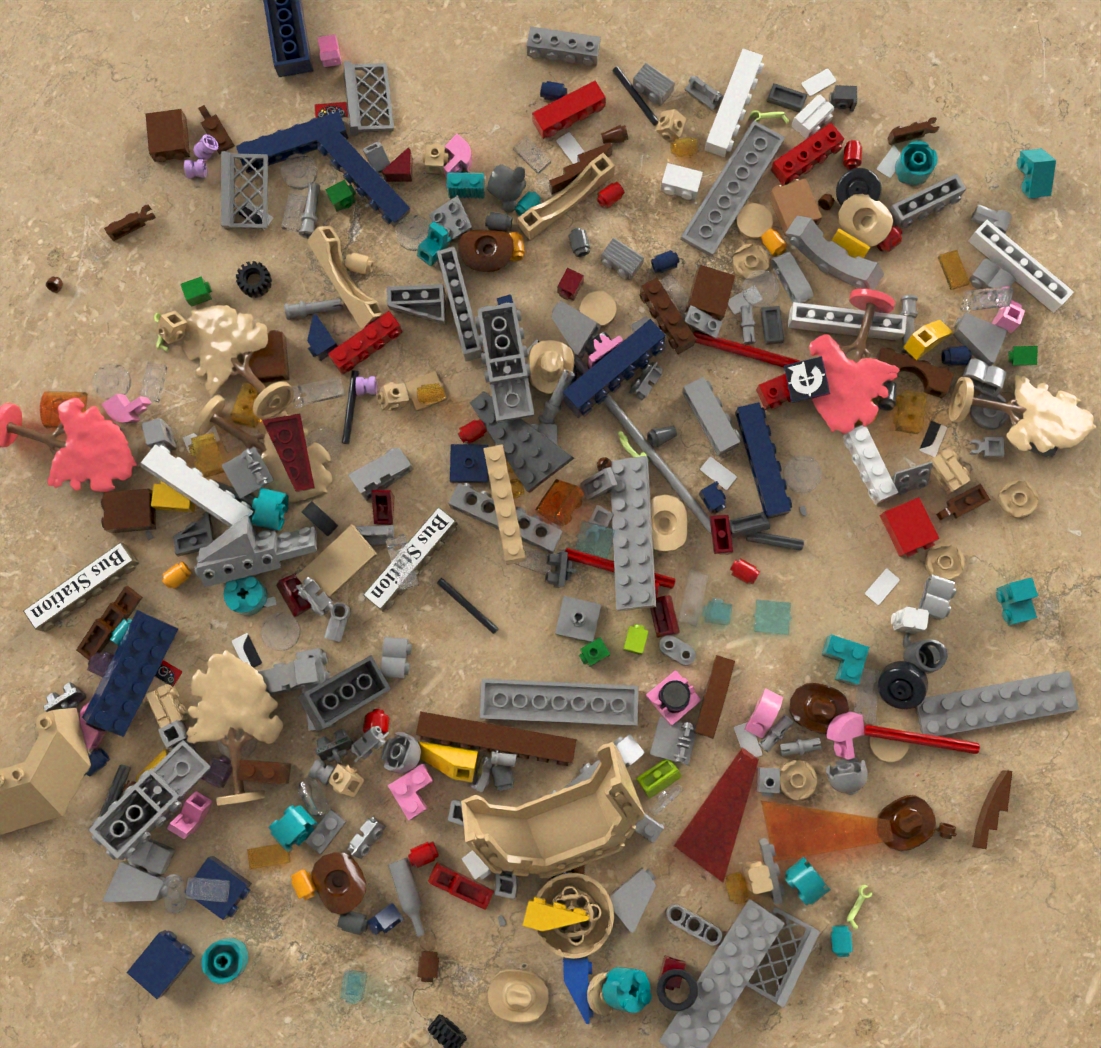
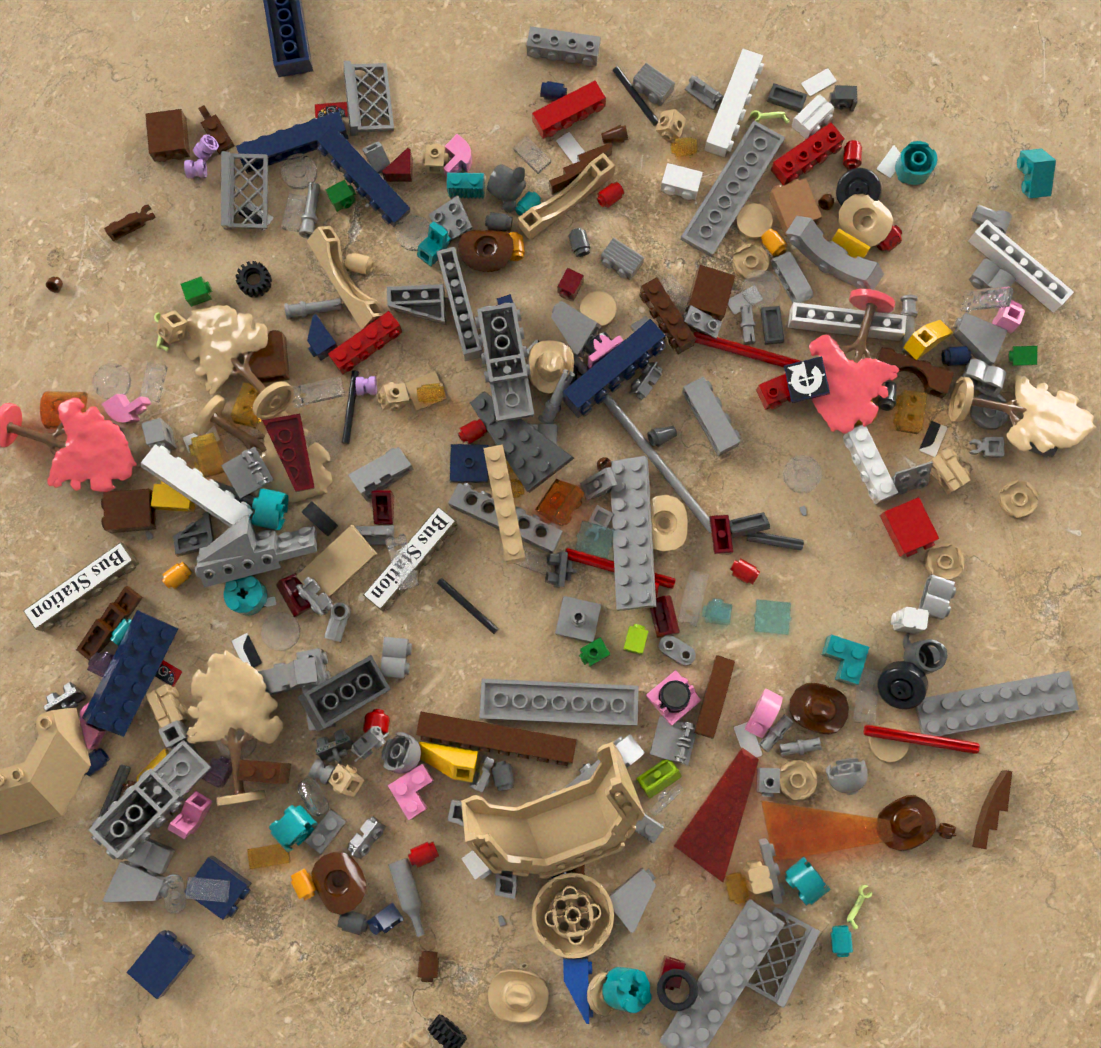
(216, 968): teal brick -> none
(329, 50): bright pink brick -> none
(353, 986): clear light blue brick -> none
(460, 886): red slope -> none
(503, 759): light grey pin -> none
(547, 916): yellow slope -> none
(627, 447): yellowish green piece -> none
(665, 262): dark blue brick -> none
(701, 931): light grey beam -> none
(713, 498): dark blue brick -> none
(718, 473): white sticker -> none
(763, 461): dark blue brick -> none
(842, 730): bright pink brick -> none
(882, 586): white sticker -> none
(914, 131): reddish brown plate -> none
(926, 201): light grey brick -> none
(953, 270): clear yellow tile -> none
(965, 502): reddish brown plate -> none
(1017, 601): teal brick -> none

